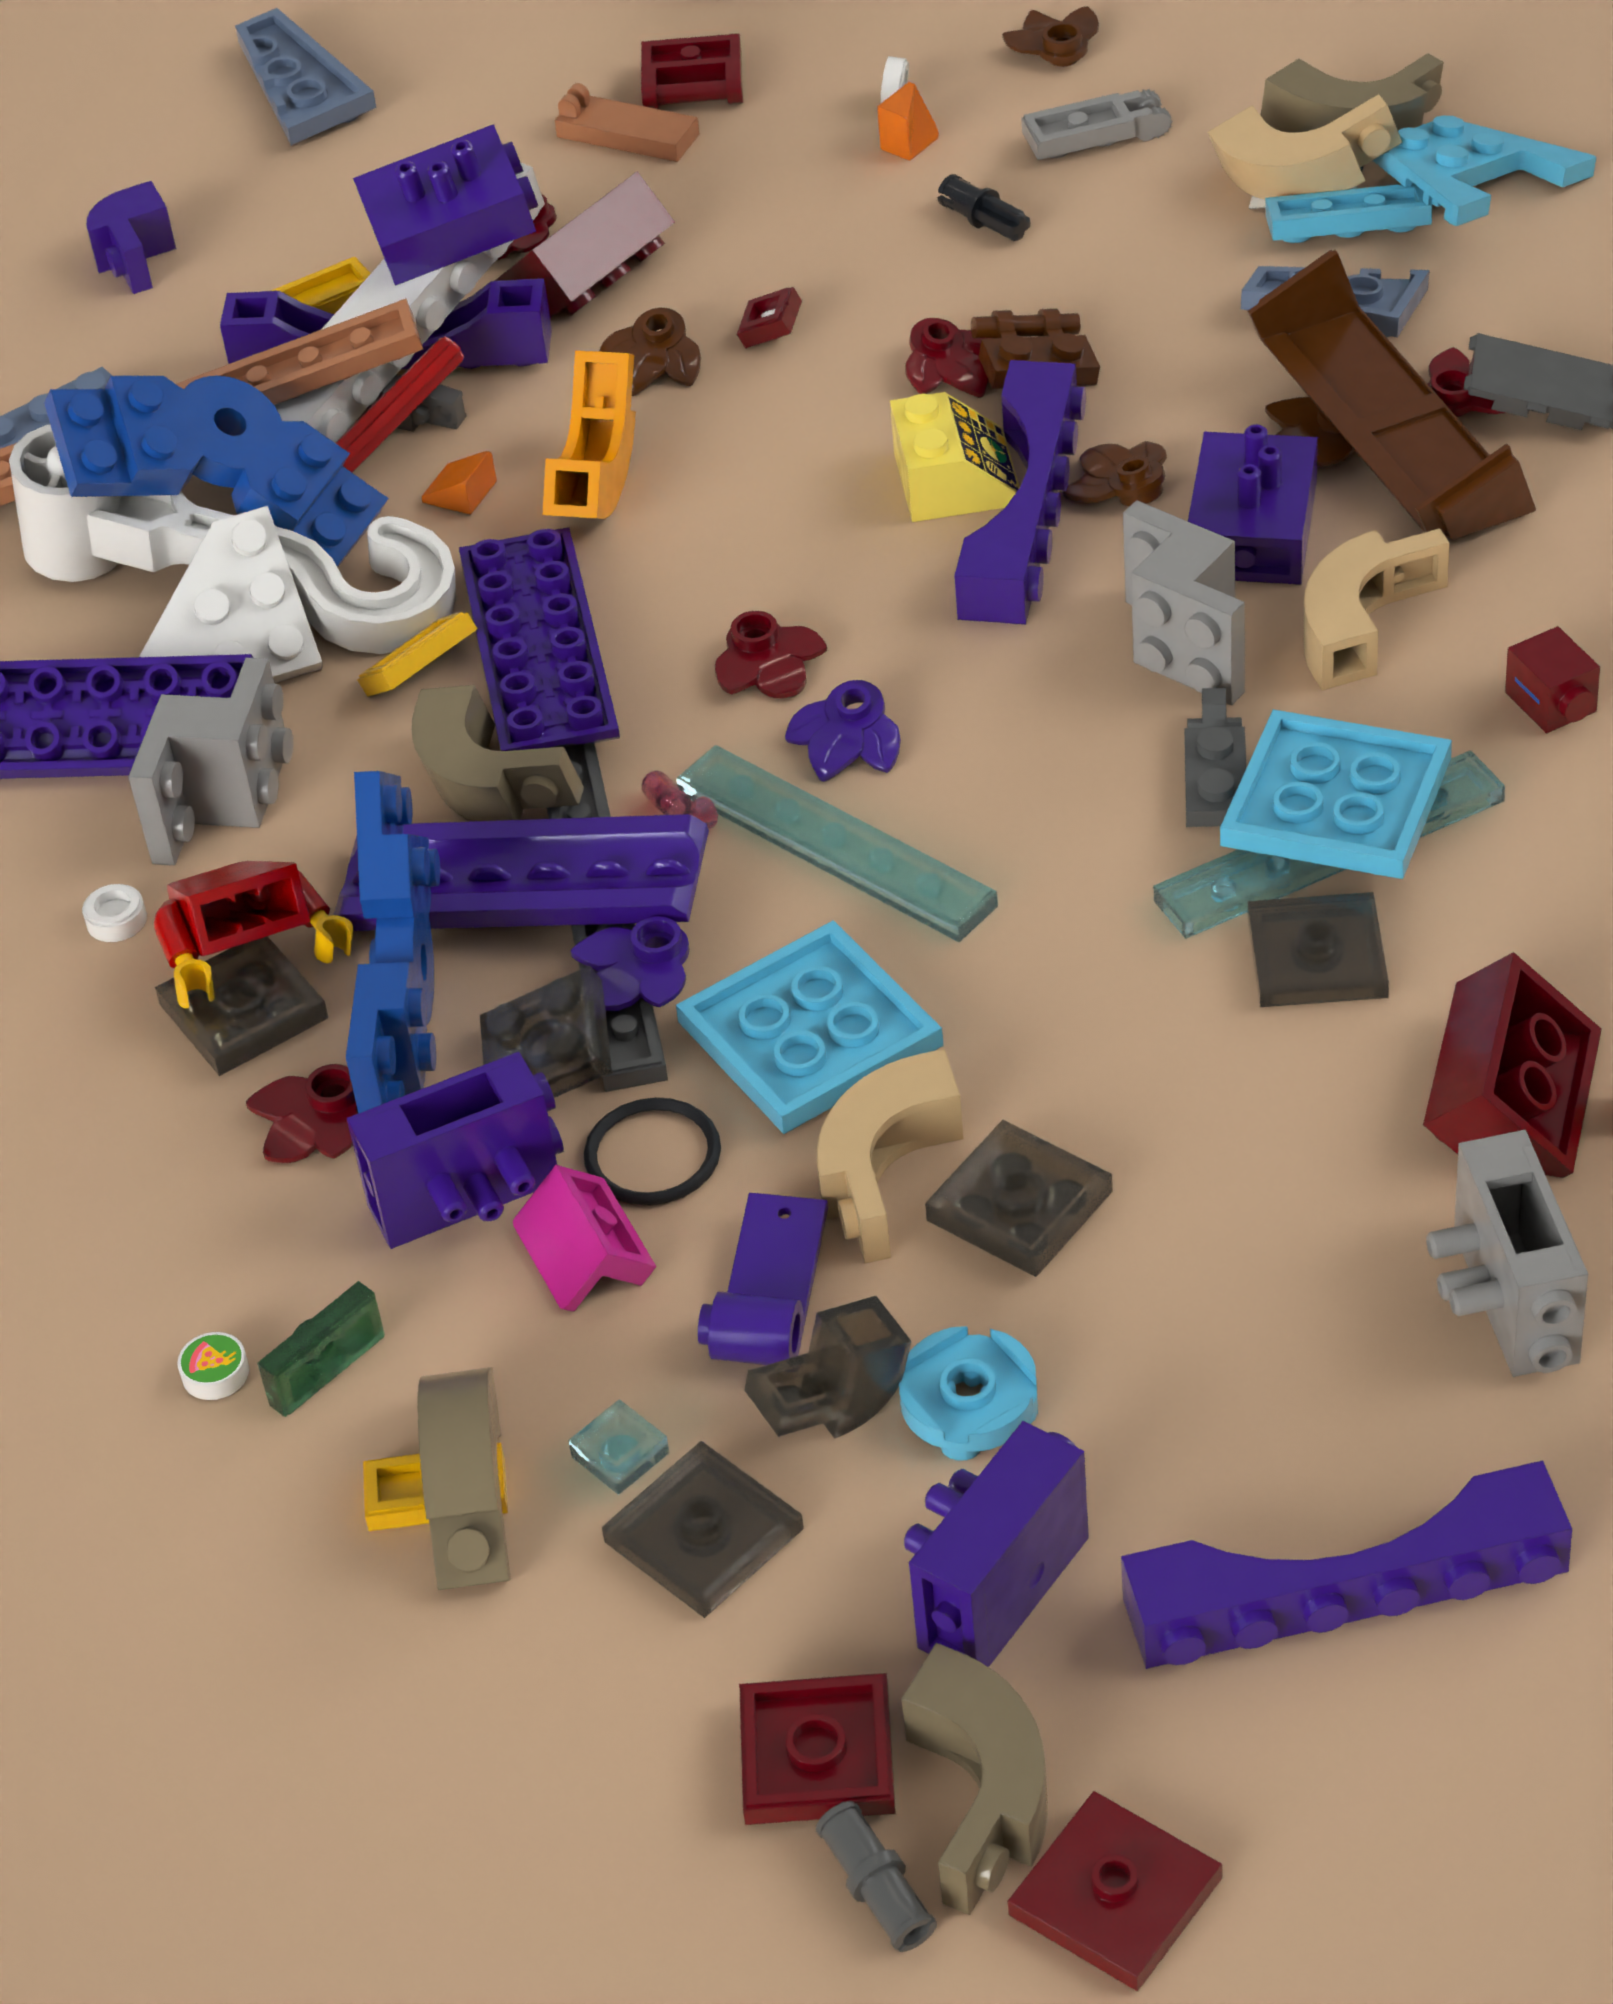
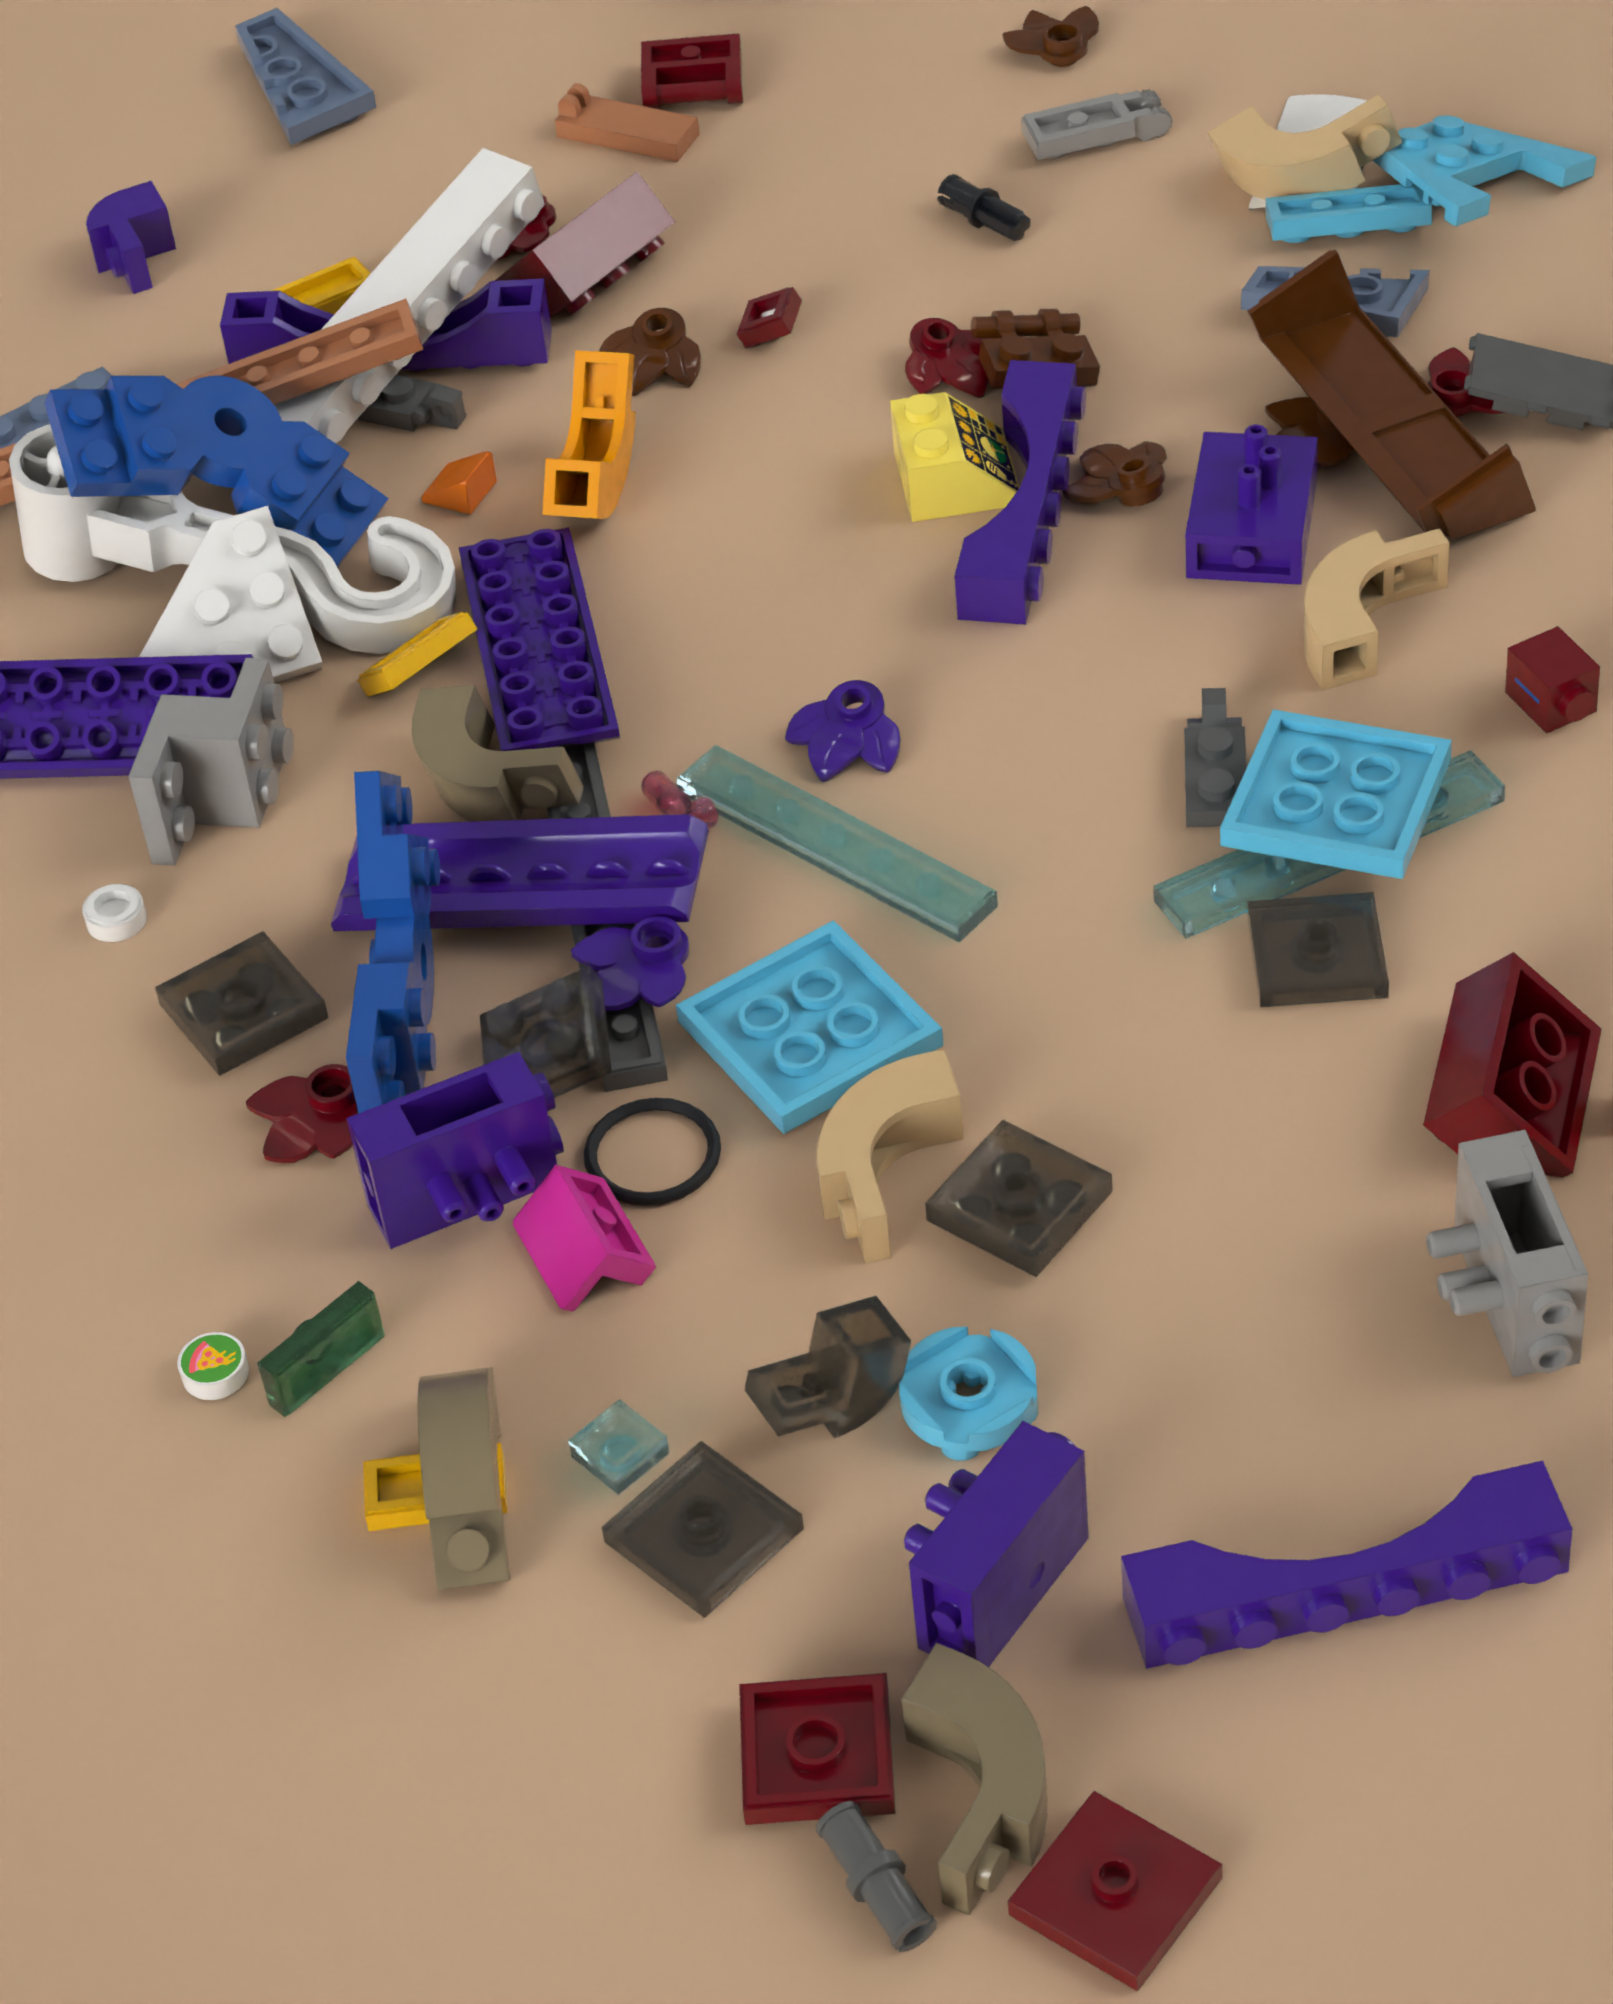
(238, 907): red torso -> none
(400, 401): red axle -> none
(447, 203): dark purple piece -> none
(766, 656): dark red plate -> none
(769, 1282): dark purple door -> none
(894, 76): white tile -> none
(905, 123): orange slope -> none
(1184, 601): light grey bracket -> none
(1307, 98): dark tan arch -> none

